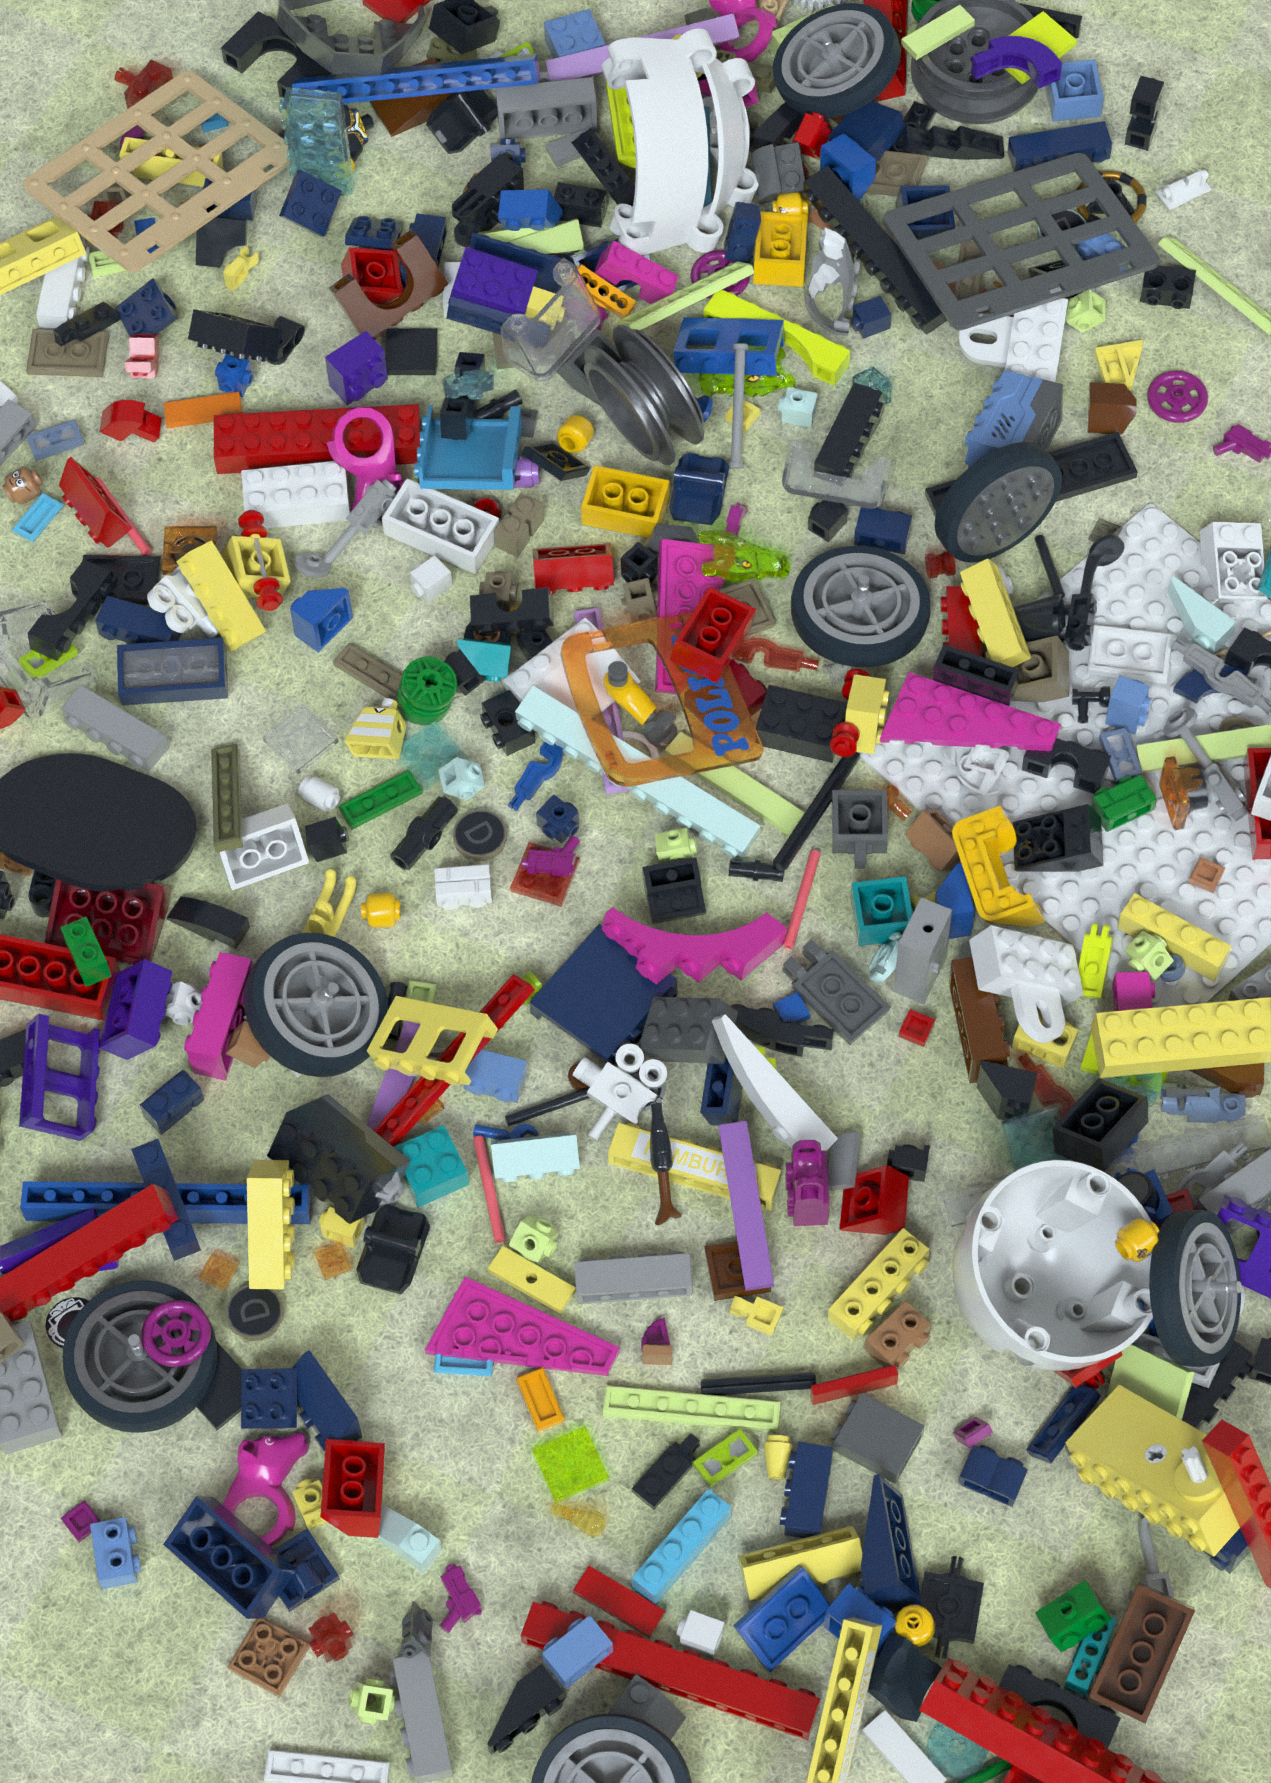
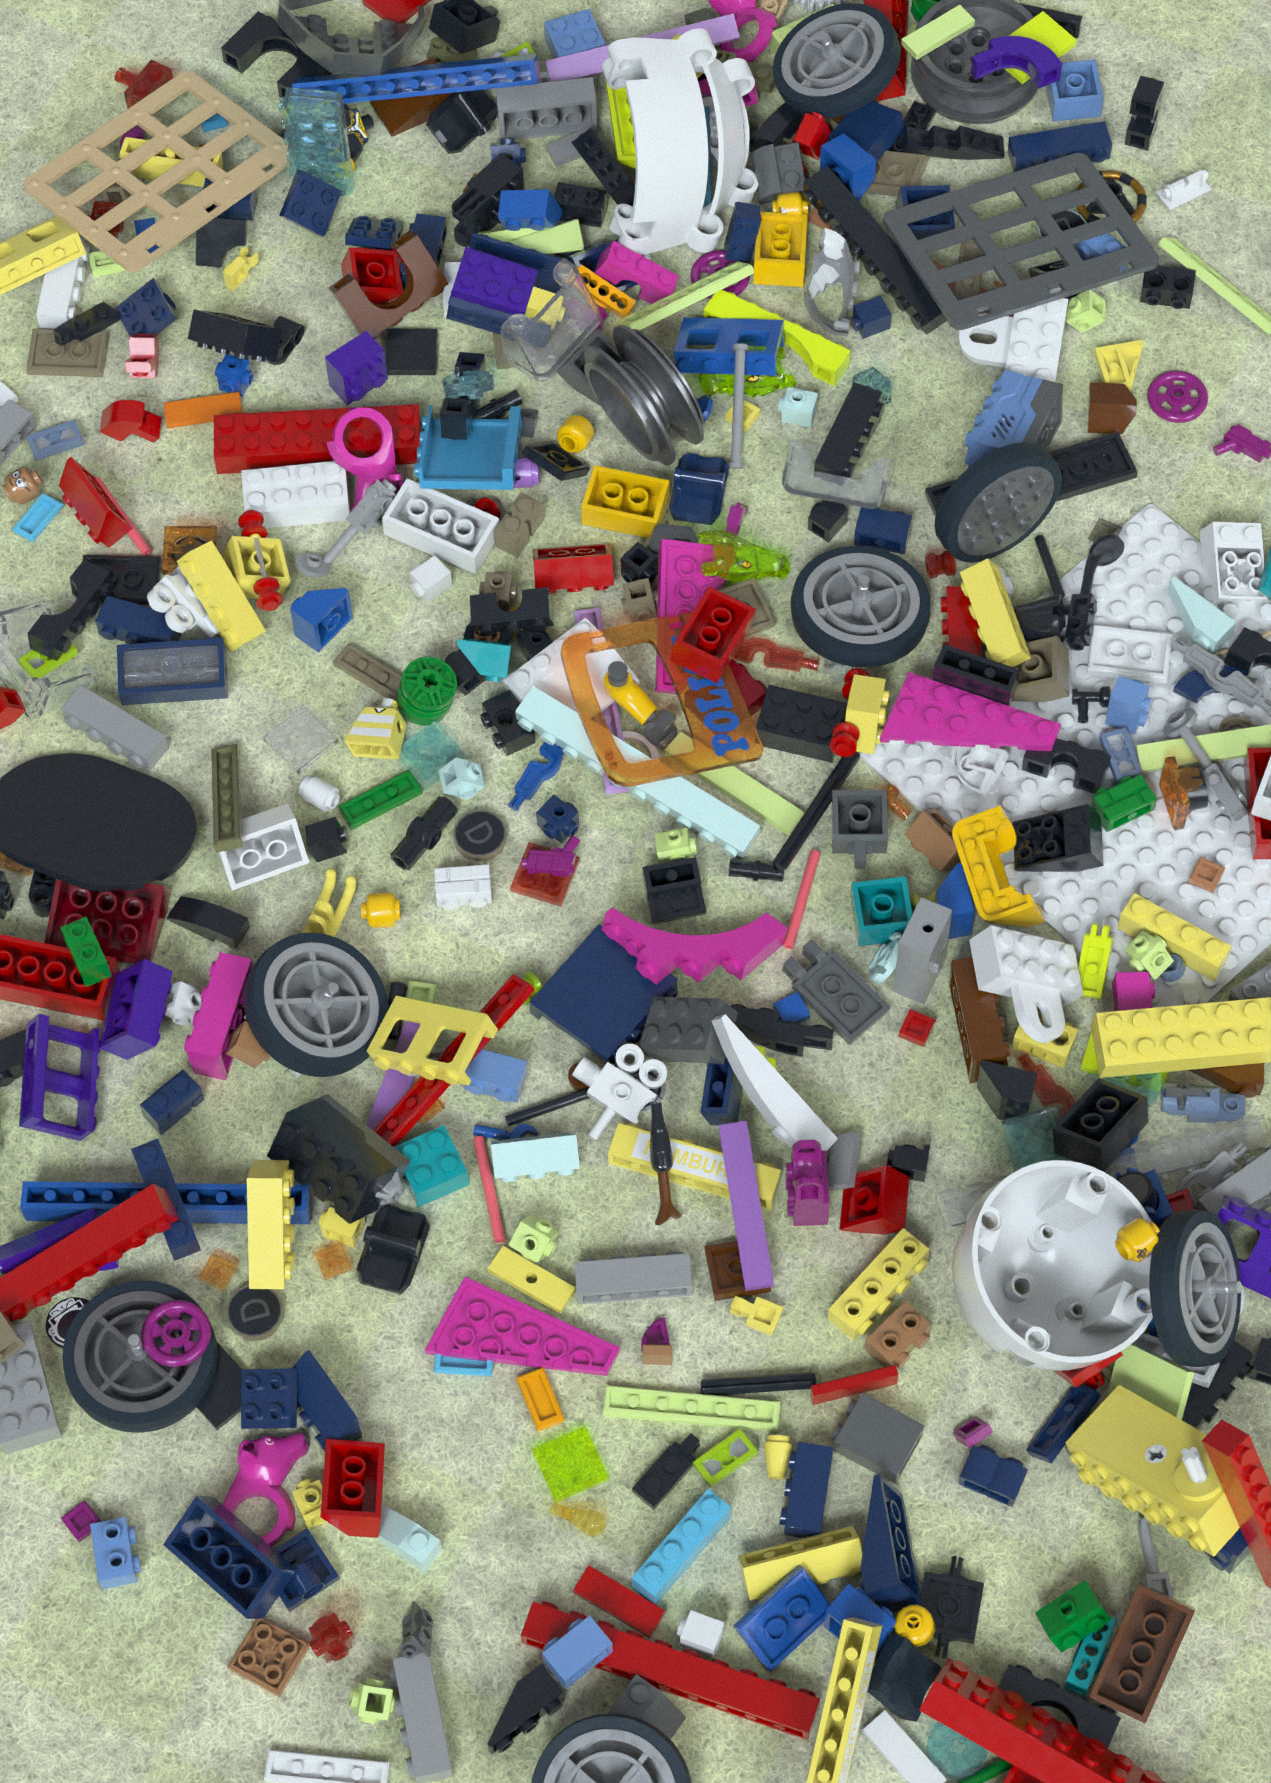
(463, 1599): magenta piece -> none

